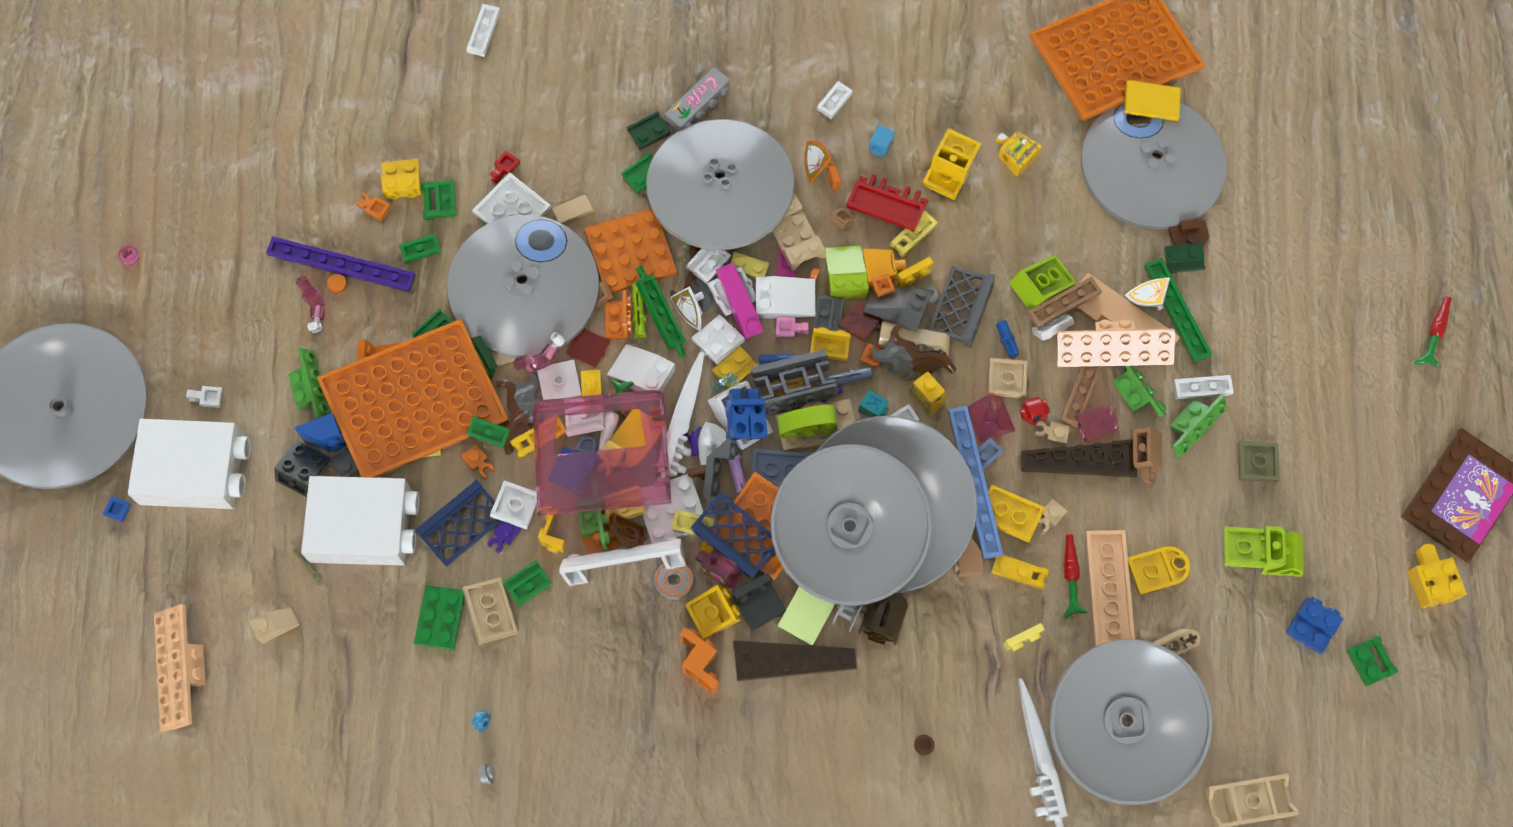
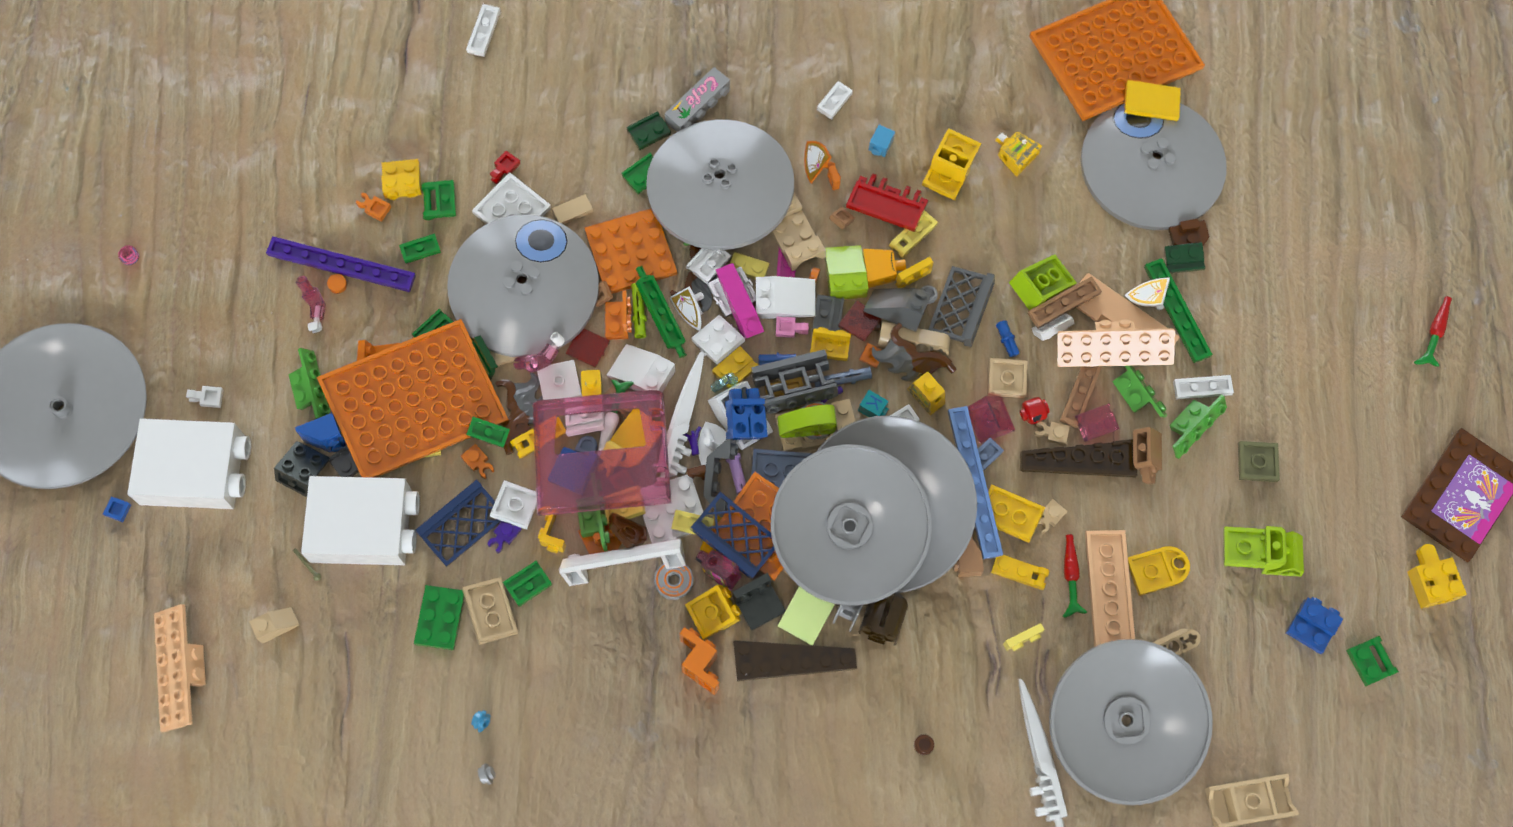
(883, 285): orange tile -> none

